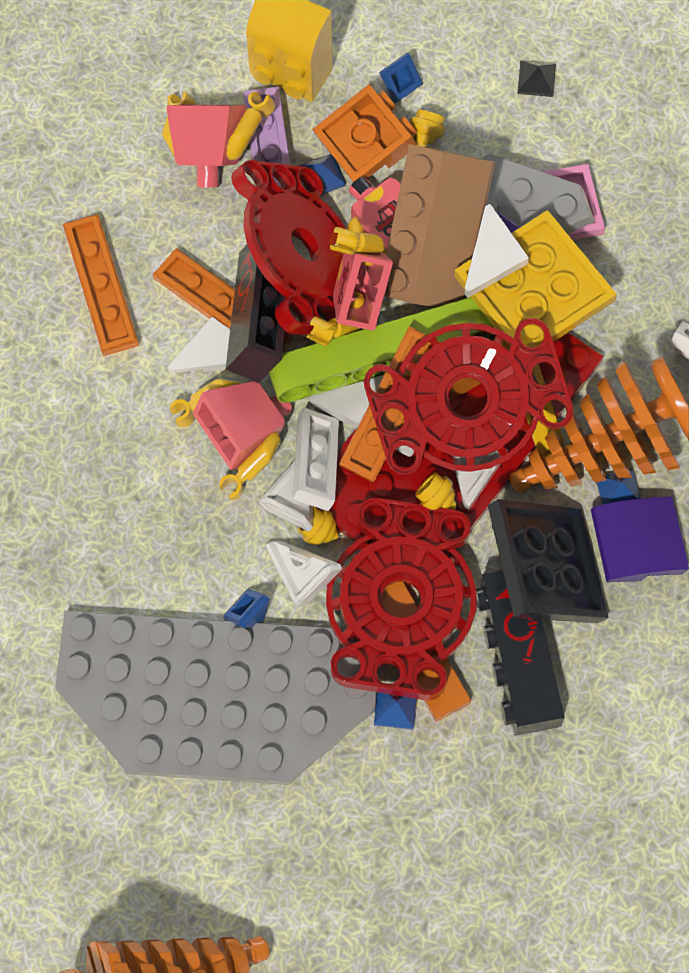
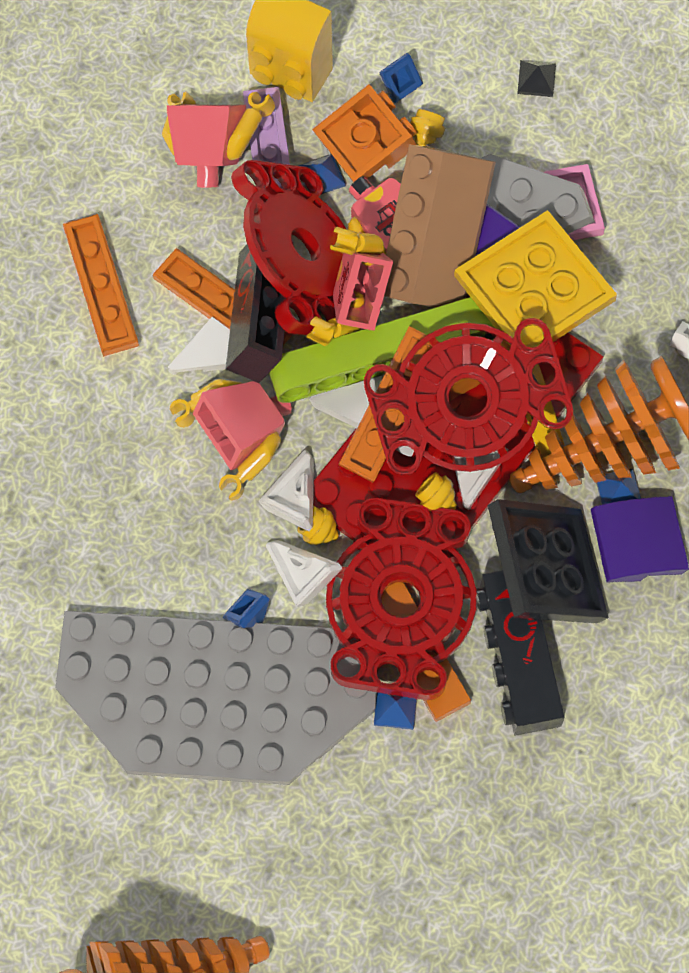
(316, 459): white plate -> none
(494, 254): white tile -> none

